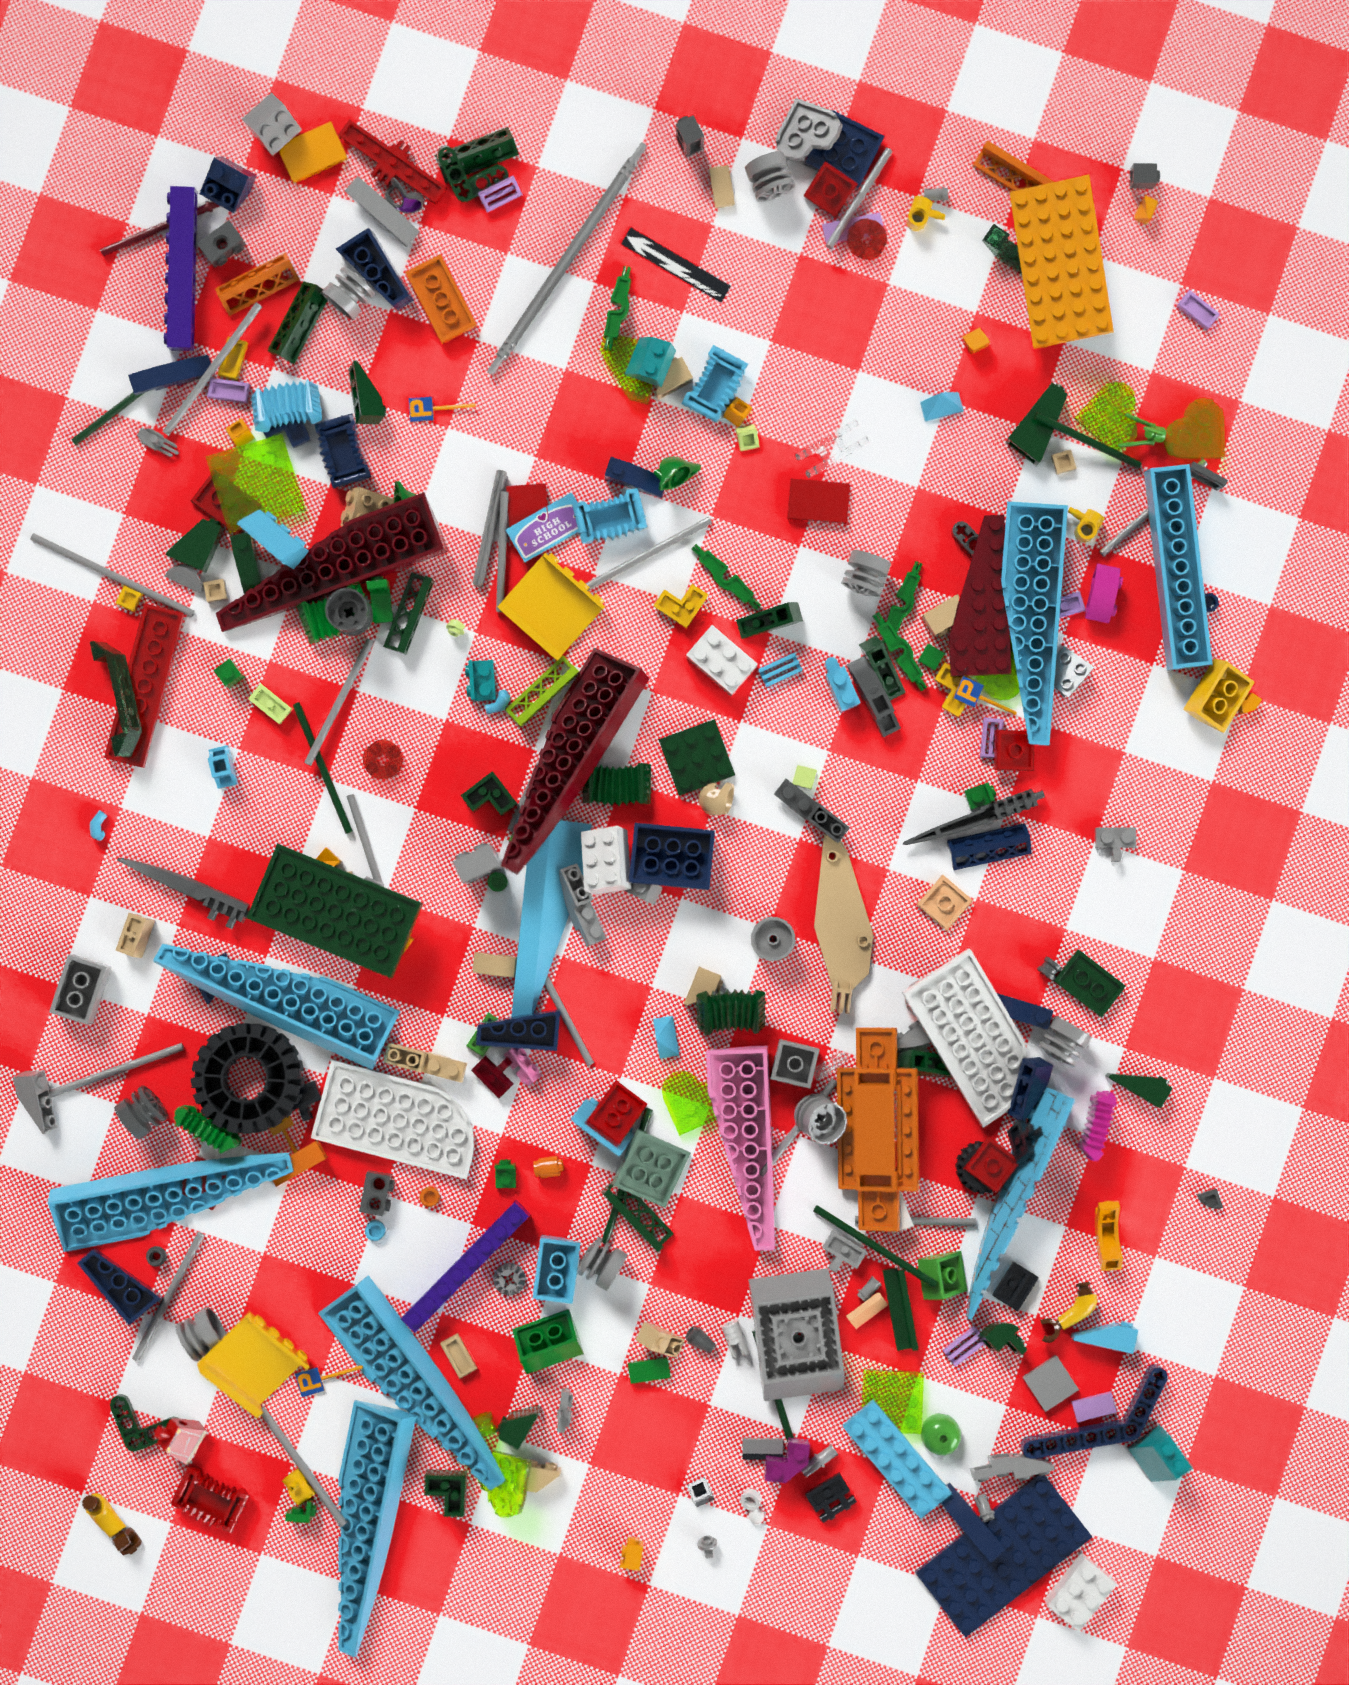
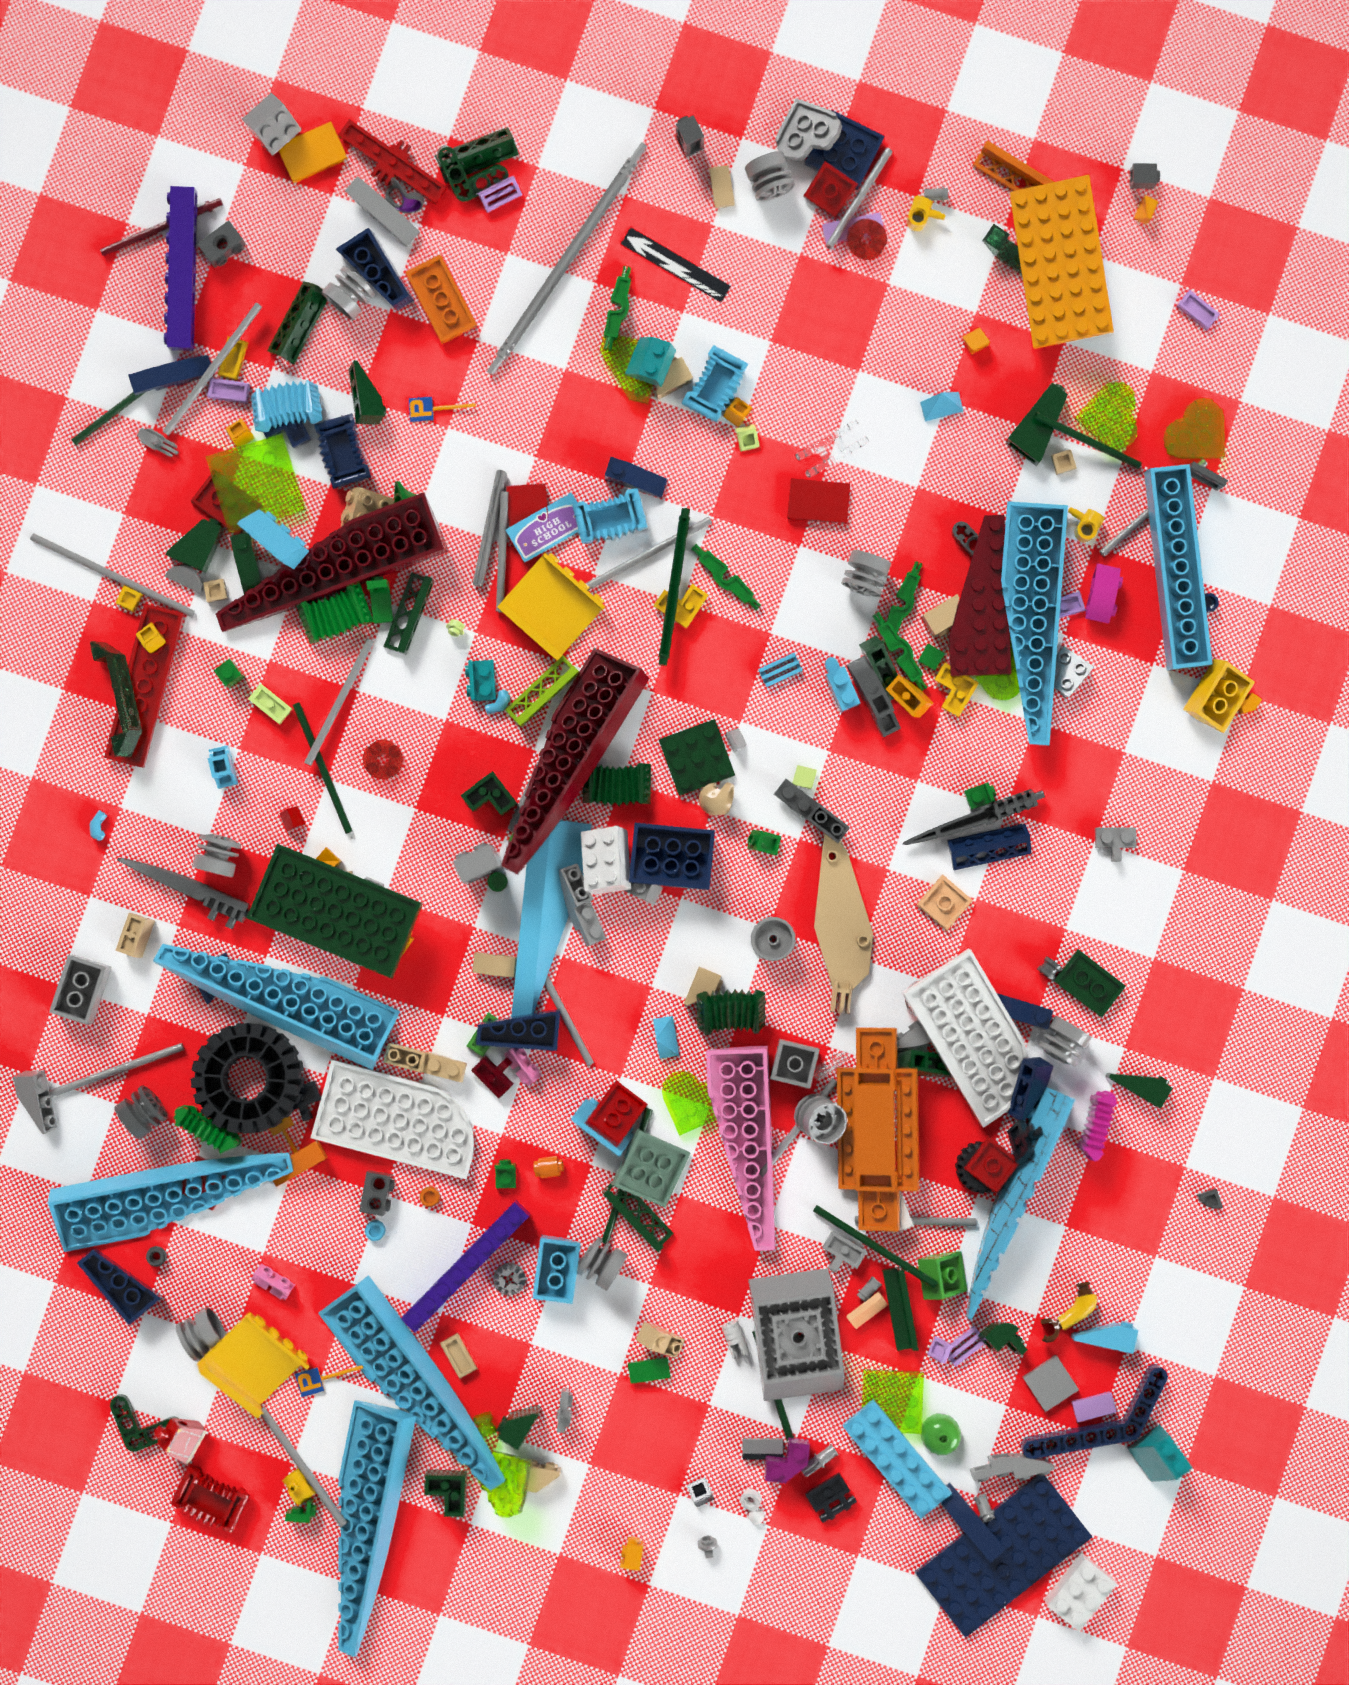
(109, 1522): piece -> none
(150, 638): none -> yellow slope
(168, 1296): light grey piece -> none
(216, 855): none -> light grey wheel
(227, 183): dark blue slope -> none
(252, 278): orange fence -> none
(280, 1285): none -> bright pink hinge
(292, 818): none -> red slope
(350, 601): dark grey wheel -> none
(363, 837): light grey piece -> none
(547, 1341): green slope -> none
(674, 584): none -> dark green piece
(675, 471): green hat -> none
(699, 1339): dark grey cone -> none
(721, 660): white brick -> none
(736, 739): none -> light grey slope
(764, 842): none -> green bracket
(770, 619): dark green slope -> none
(909, 696): none -> light orange slope
(940, 1349): none -> lavender tile
(969, 693): piece -> none
(991, 737): lavender tile -> none
(1013, 751): red tile -> none
(1015, 1286): black plate -> none
(1107, 1235): light orange arch -> none
(1152, 433): bright green plant -> none

